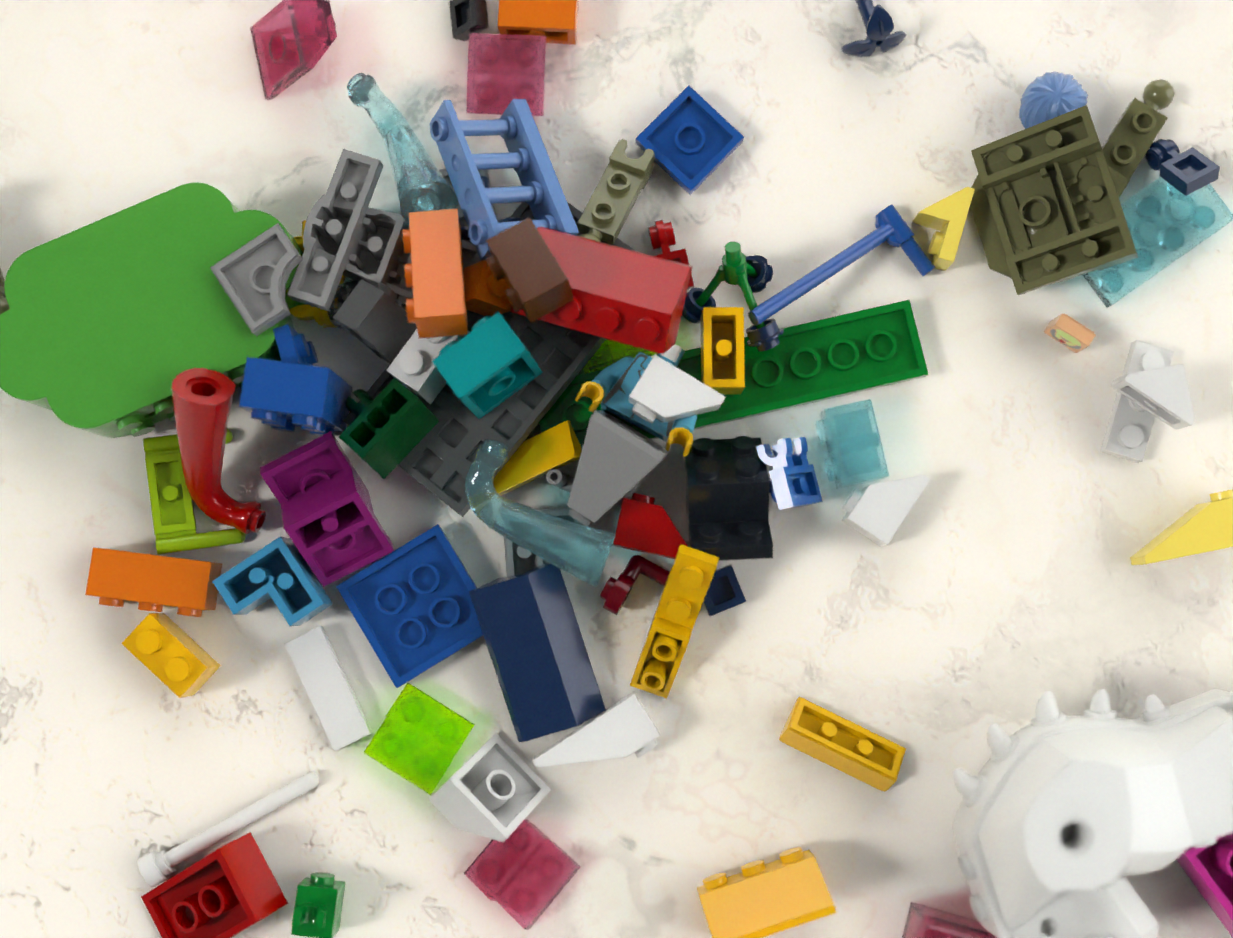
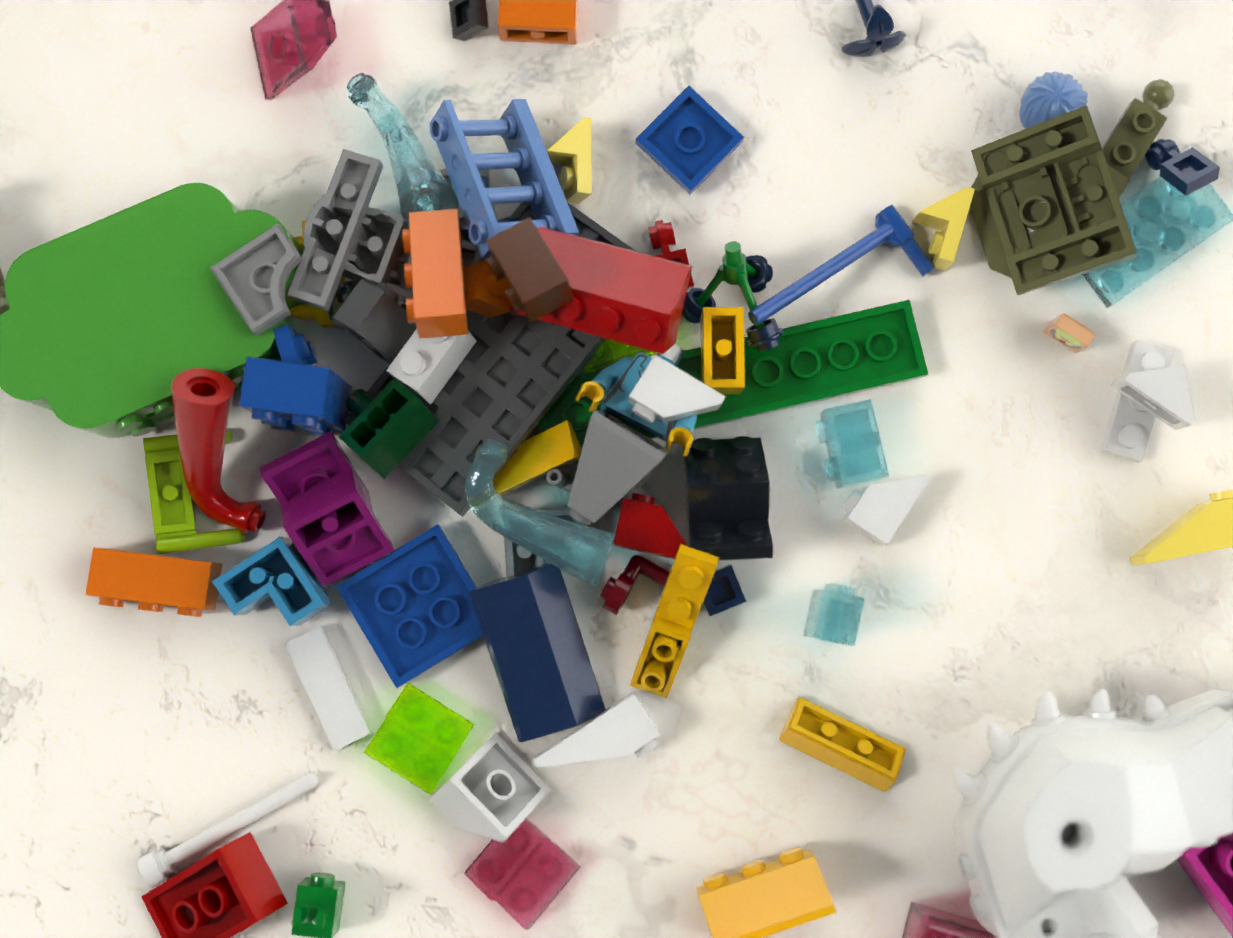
(171, 654): yellow brick -> none
(486, 365): teal brick -> none
(504, 70): clear pink slope -> none
(575, 153): none -> light yellow slope
(615, 194): olive plate -> none
(792, 478): blue plate -> none
(834, 614): none -> clear light blue brick

